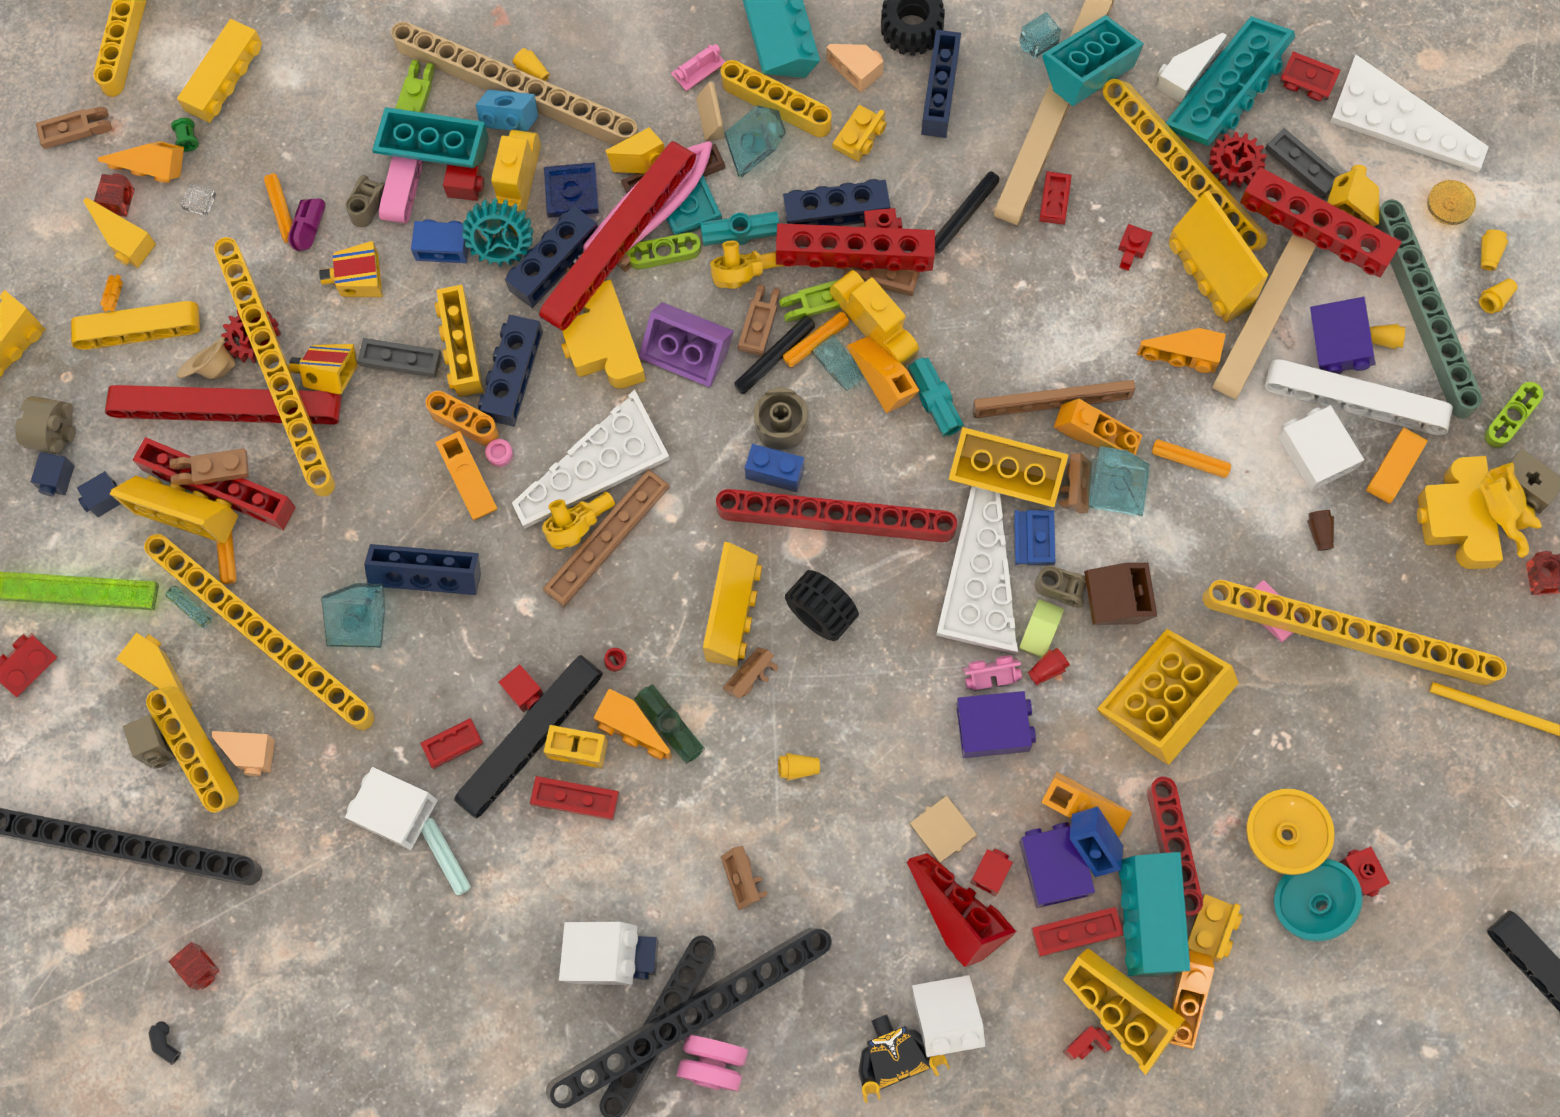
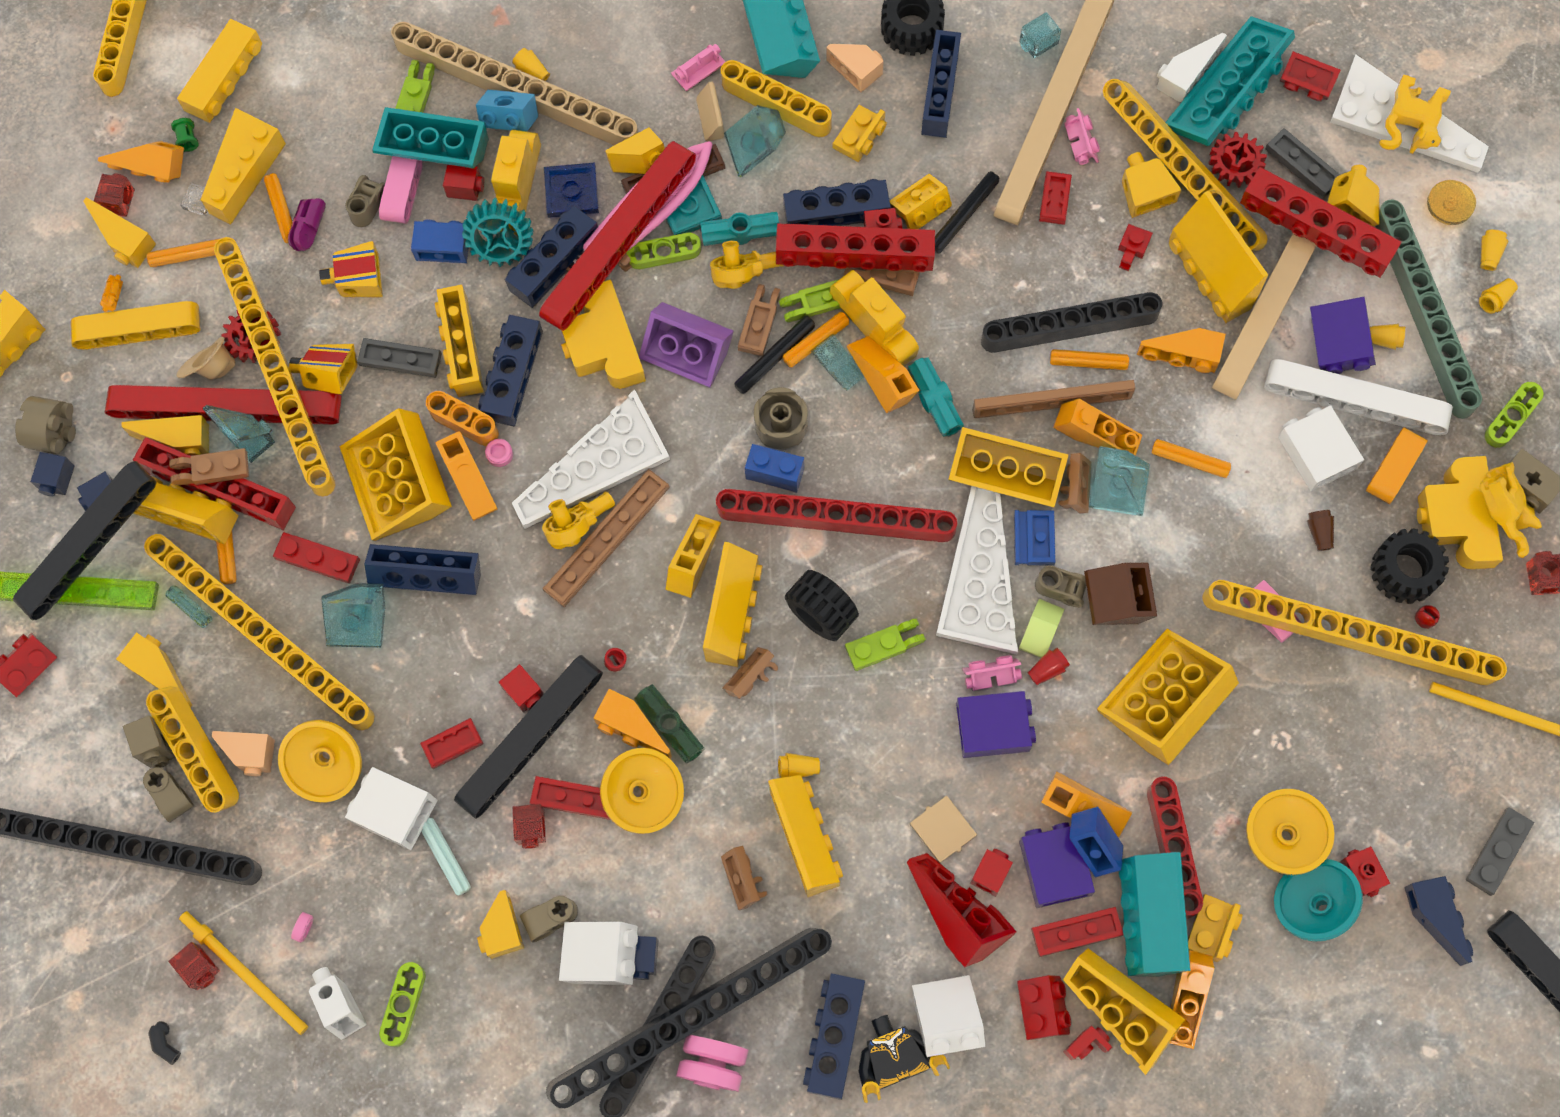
(72, 126): medium nougat hinge -> none
(84, 540): none -> black beam
(169, 797): none -> dark tan piece
(181, 253): none -> light orange axle
(183, 434): none -> yellow slope
(204, 935): none -> yellow bar
(240, 165): none -> yellow wedge
(242, 430): none -> clear light blue slope
(302, 927): none -> bright pink tile
(308, 771): none -> yellow dish
(316, 557): none -> red plate
(335, 1004): none -> white torso
(389, 1023): none -> lime beam
(395, 474): none -> yellow slope
(500, 928): none -> yellow slope
(529, 825): none -> clear red brick
(544, 920): none -> dark tan piece
(576, 746): yellow brick -> none
(660, 790): none -> yellow dish
(692, 556): none -> yellow slope
(804, 834): none -> yellow slope
(851, 992): none -> dark blue brick
(882, 645): none -> lime hinge
(922, 202): none -> yellow bracket
(1044, 1007): none -> red bracket
(1080, 128): none -> bright pink hinge
(1081, 314): none -> black beam
(1089, 359): none -> light orange axle
(1091, 59): teal slope -> none
(1148, 185): none -> yellow torso
(1416, 113): none -> yellow animal
(1420, 548): none -> black tyre
(1424, 619): none -> red hinge
(1435, 910): none -> dark blue slope
(1499, 851): none -> dark grey plate

